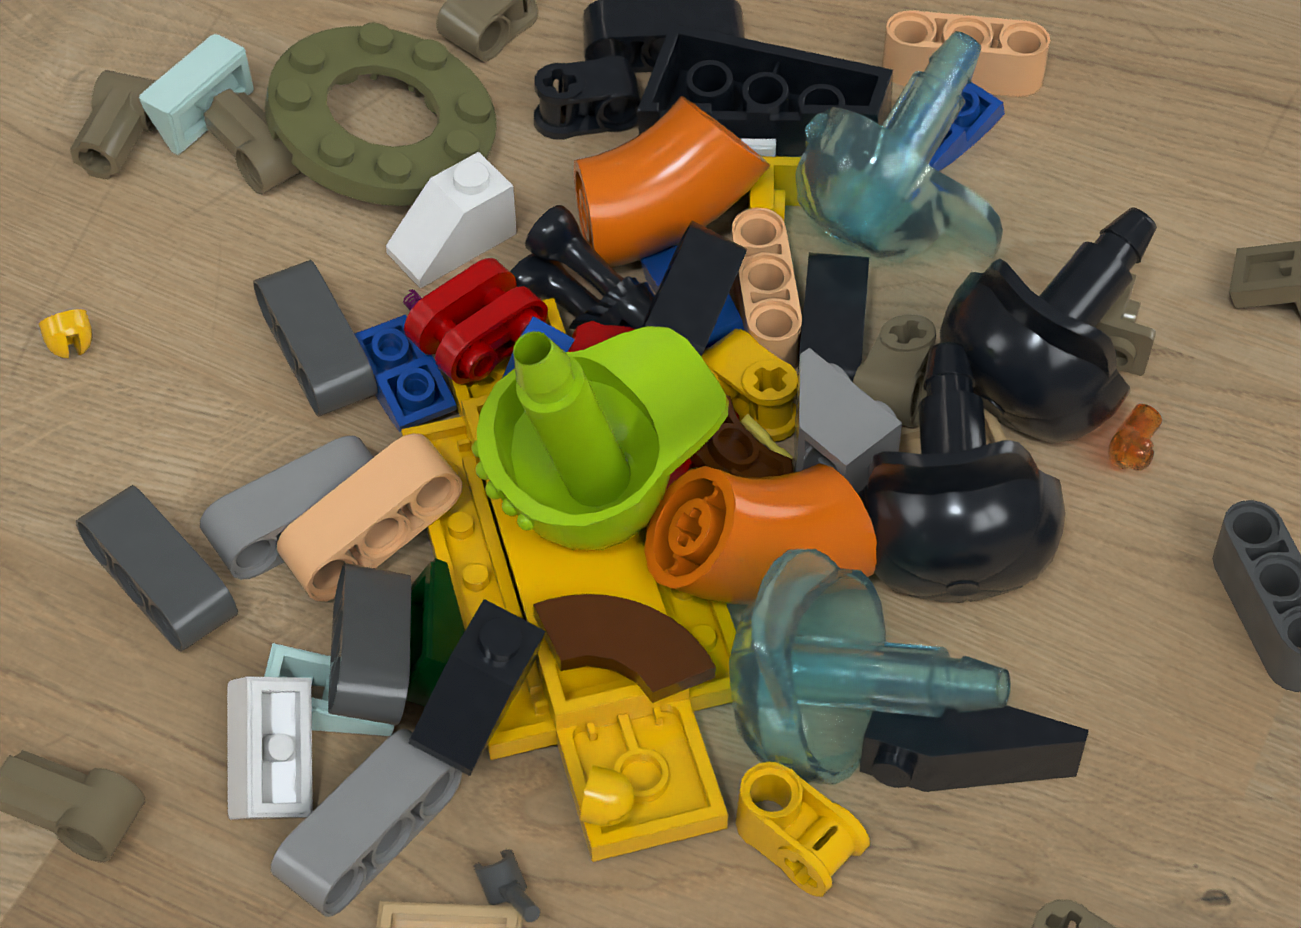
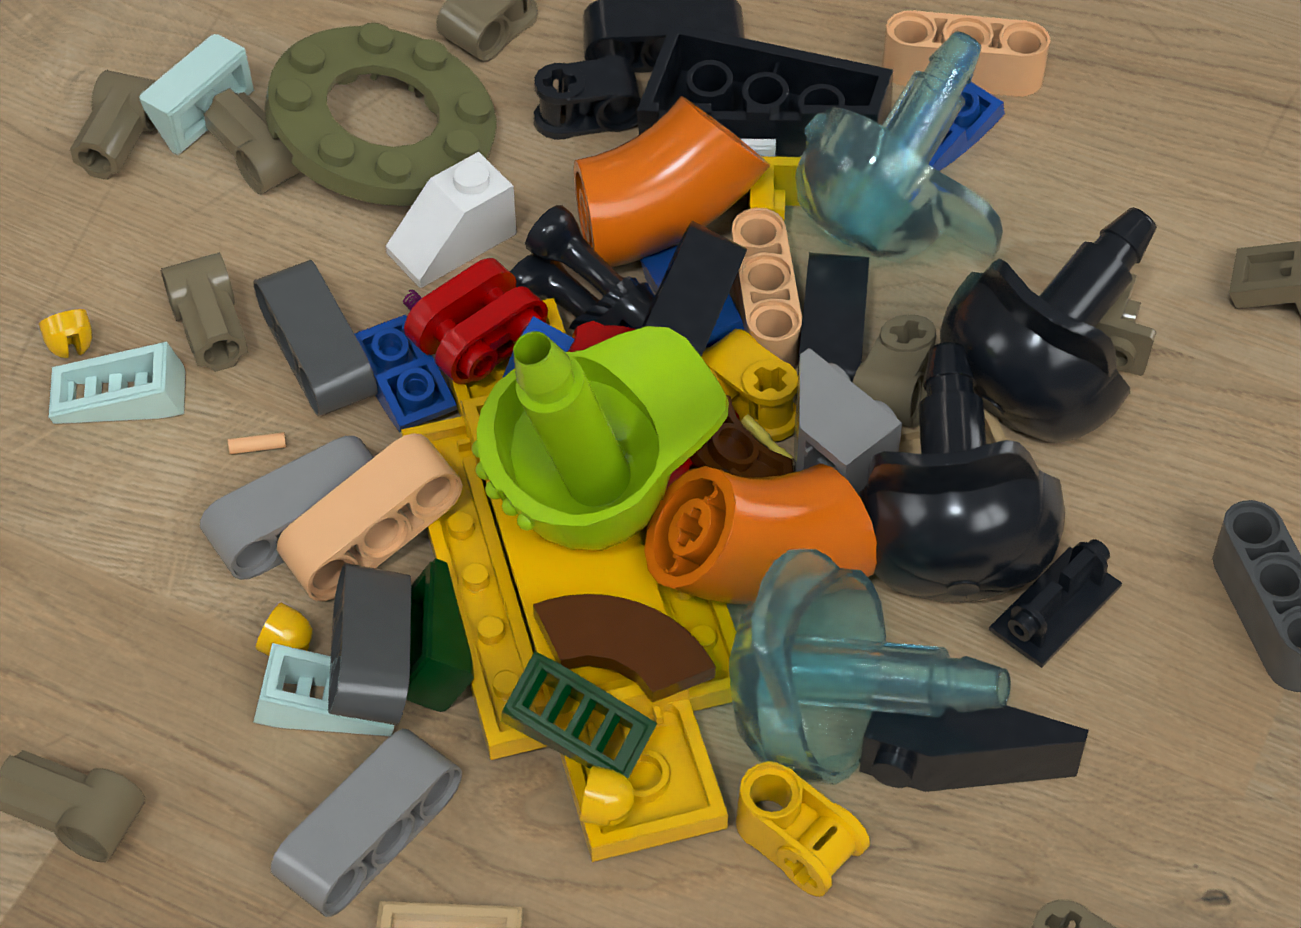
(155, 394): none -> light aqua slope
(157, 568): dark grey beam -> none
(204, 302): none -> dark tan piece
(257, 443): none -> light nougat piece
(269, 748): white slope -> none
(286, 628): none -> yellow hinge
(477, 687): black slope -> none
(505, 883): dark grey hand -> none
(567, 683): none -> dark green slope
(1058, 602): none -> black hinge
(1131, 441): clear orange arm -> none

